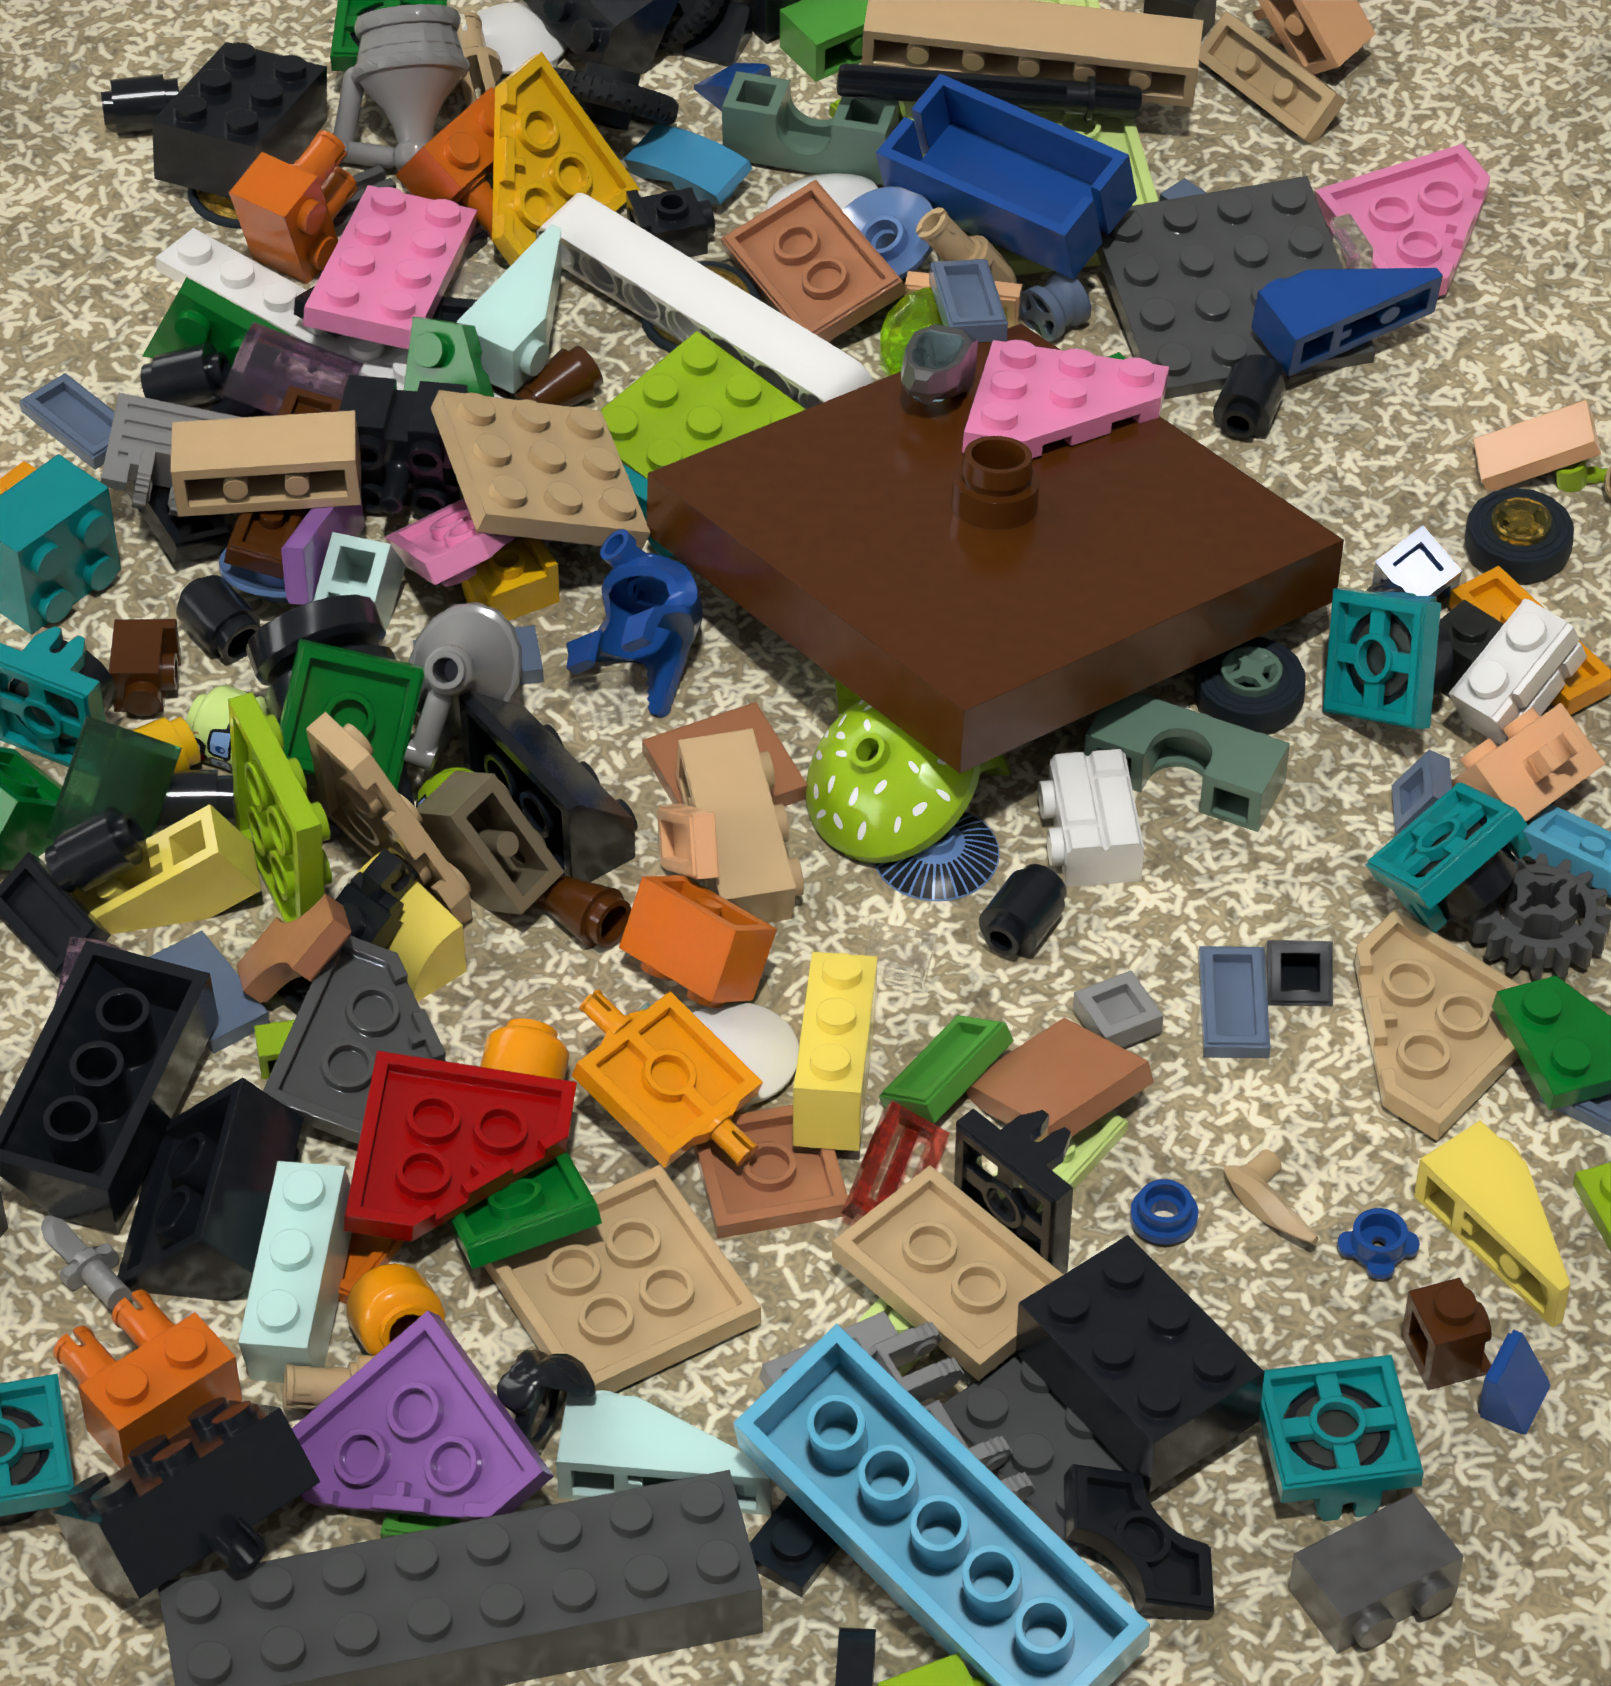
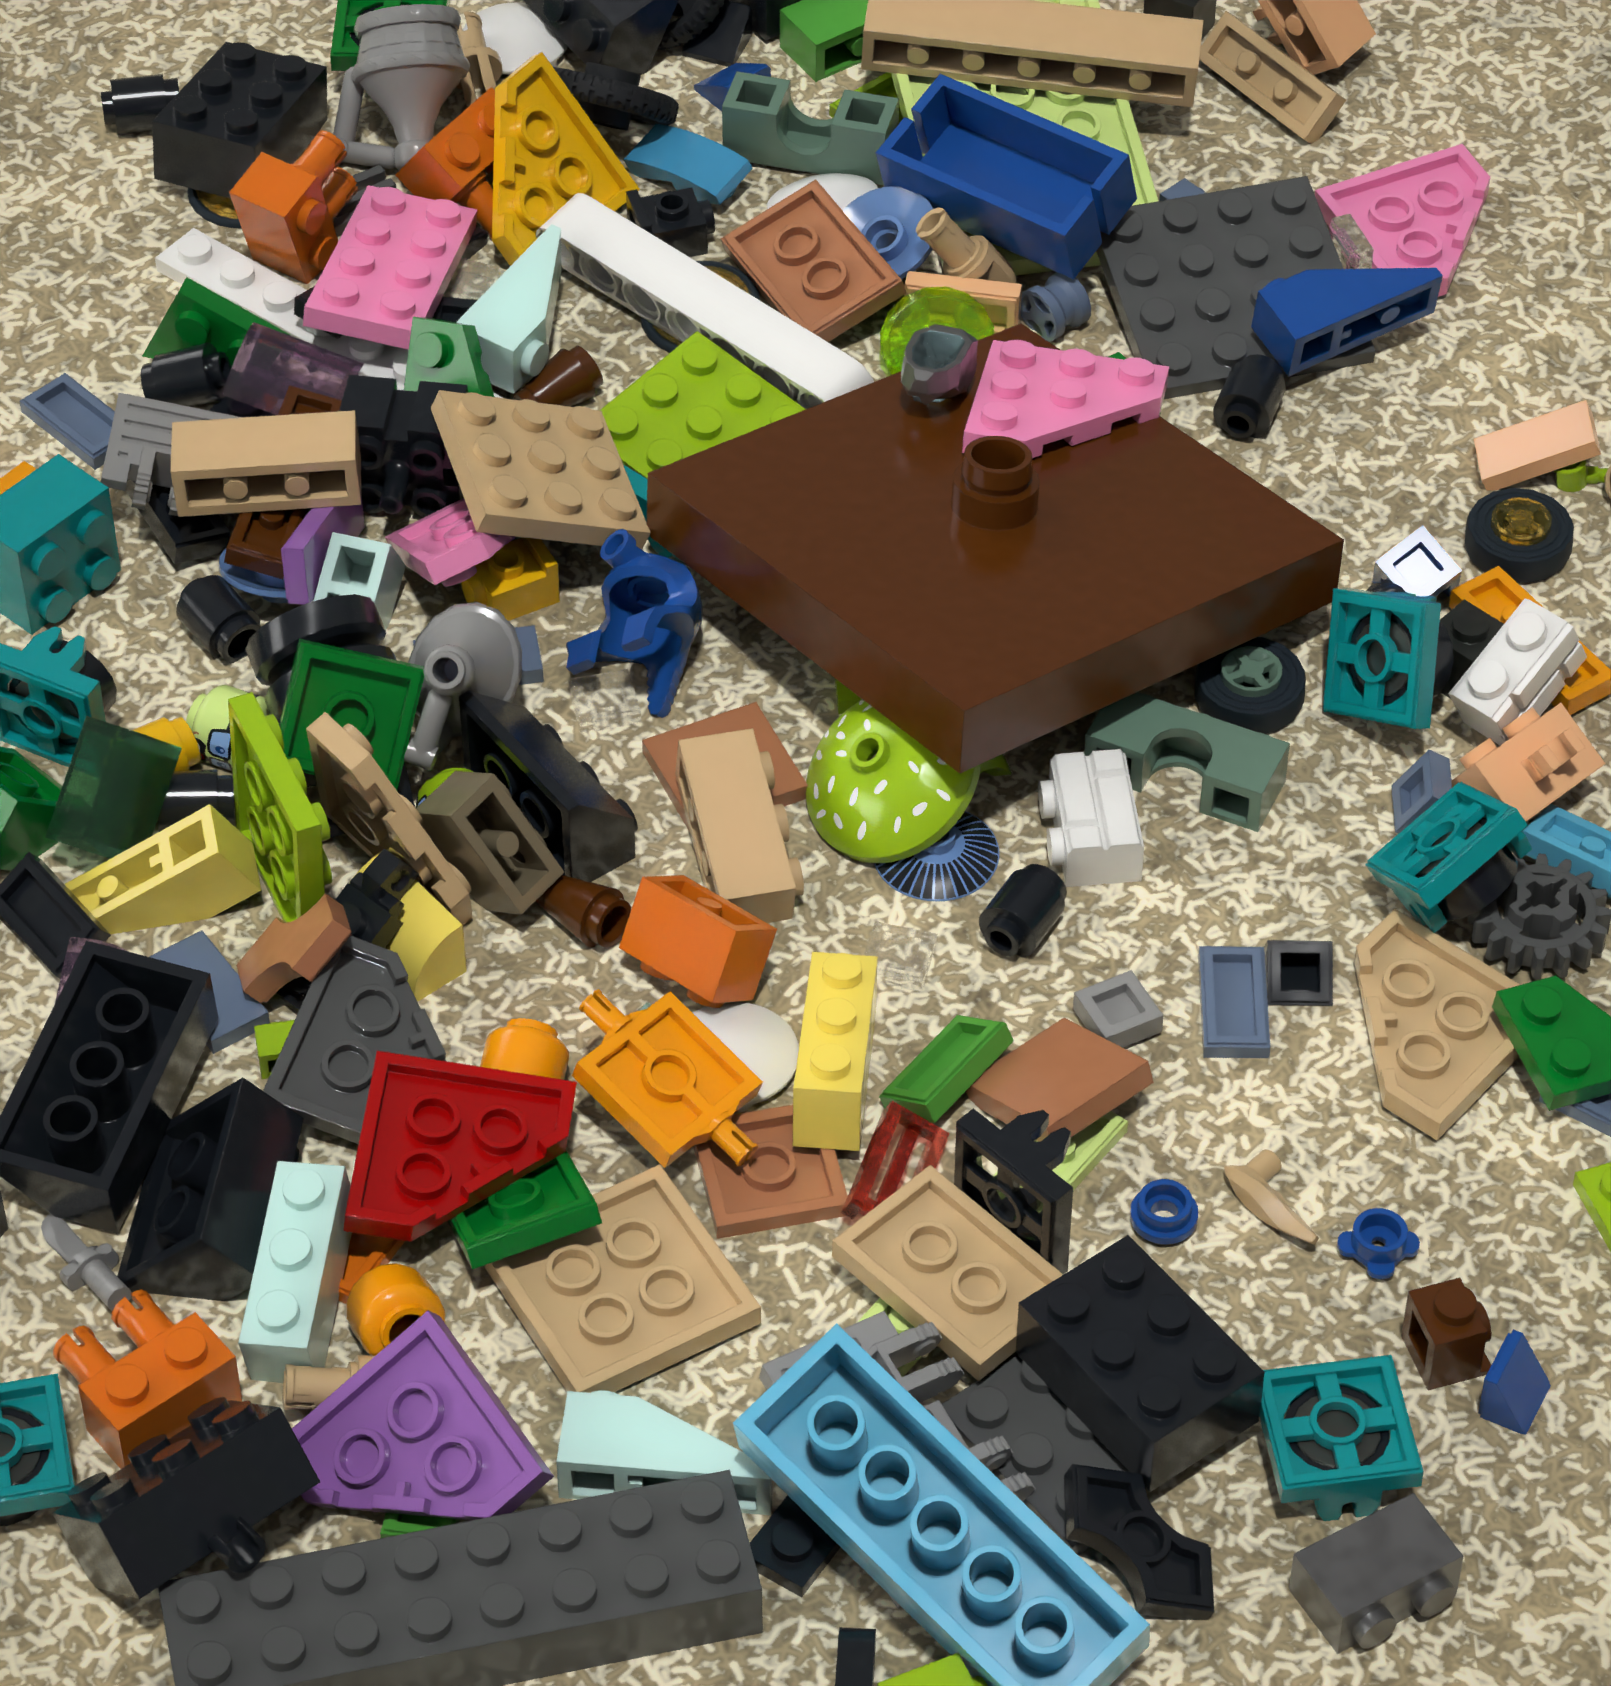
(95, 850): black brick -> none
(144, 663): reddish brown brick -> none
(543, 1380): black piece -> none
(688, 841): light nougat tile -> none
(969, 298): sand blue tile -> none
(1027, 93): black axle -> none
(1492, 1206): light yellow slope -> none

